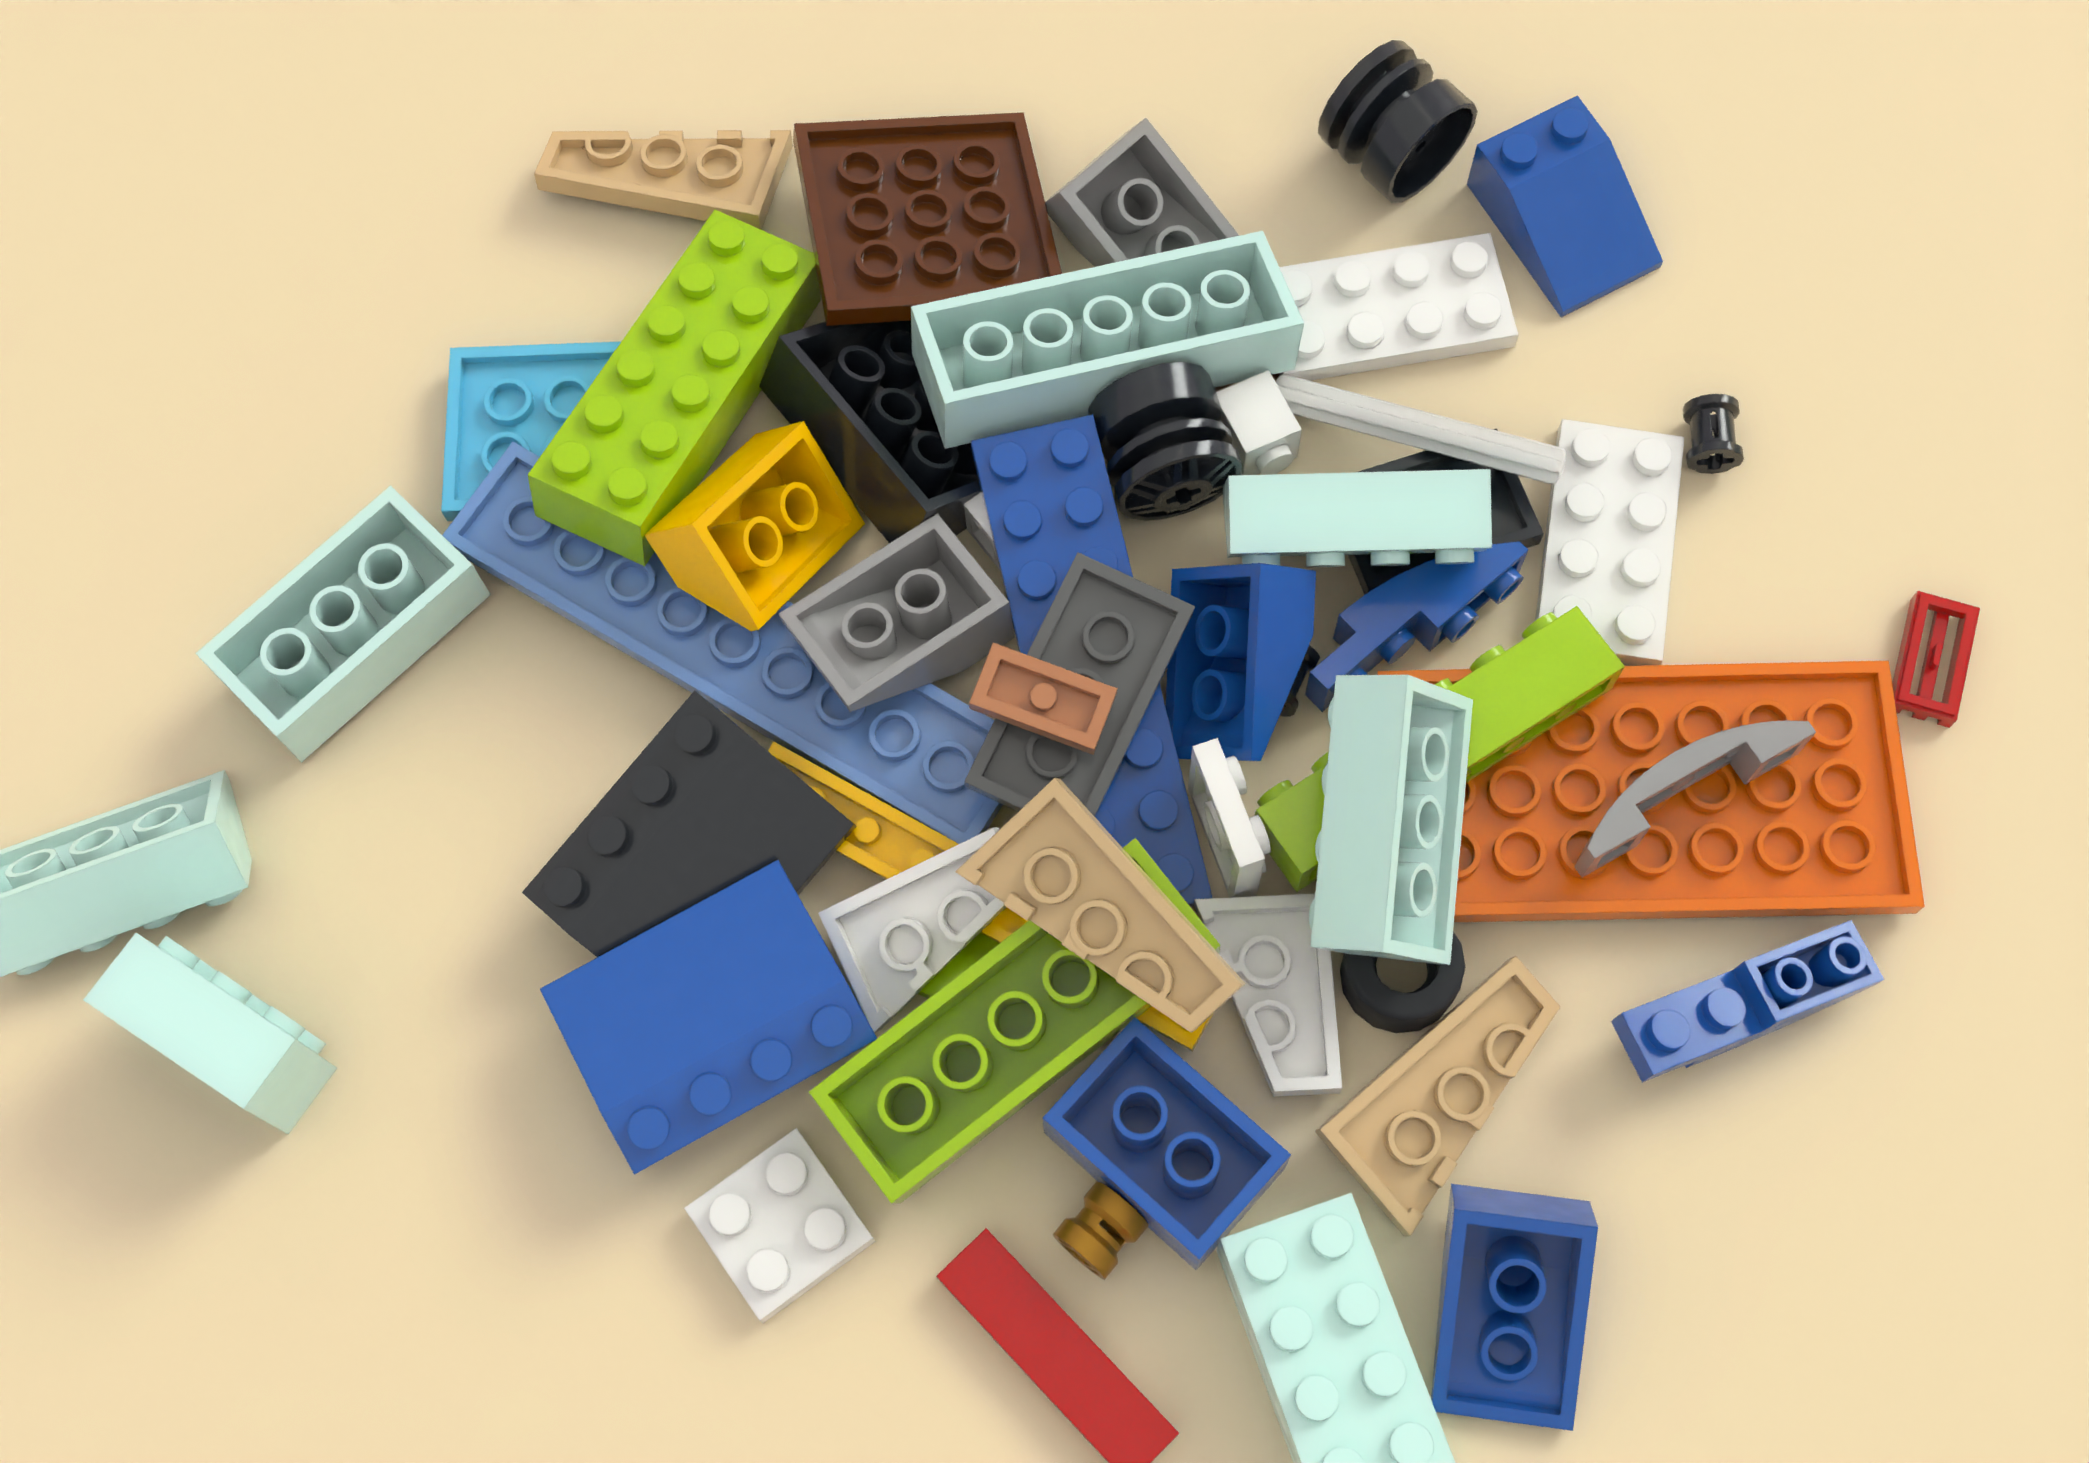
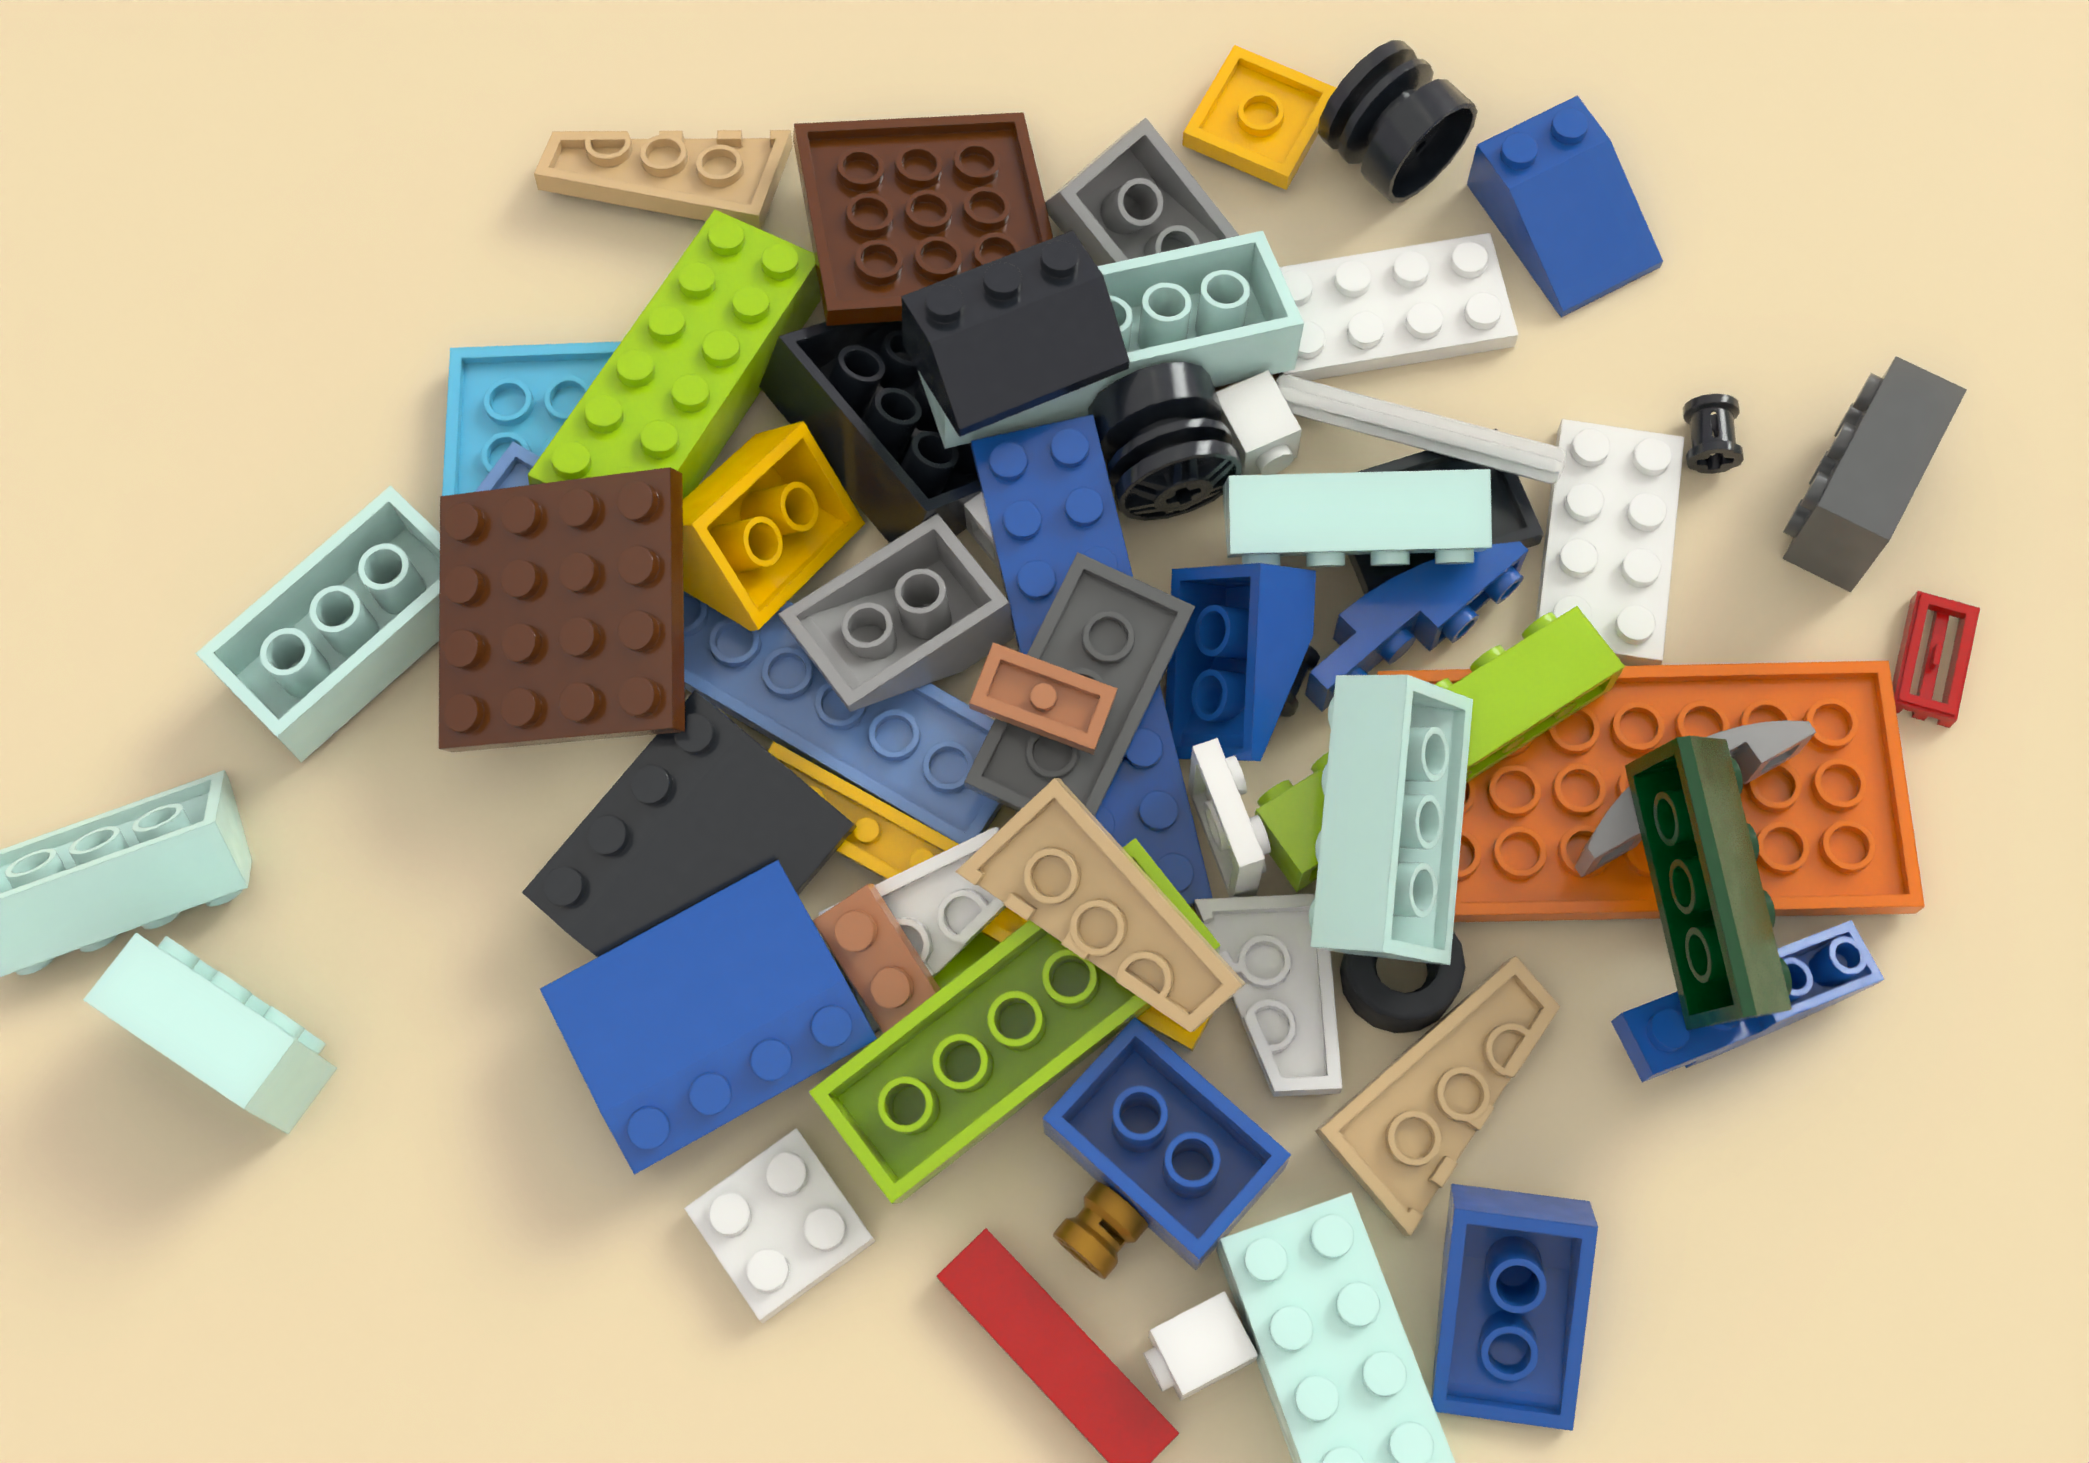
(562, 612): none -> reddish brown plate
(876, 956): none -> nougat plate
(1014, 333): none -> black slope
(1199, 1347): none -> white brick
(1258, 117): none -> yellow plate
(1708, 883): none -> dark green slope
(1870, 472): none -> dark grey brick

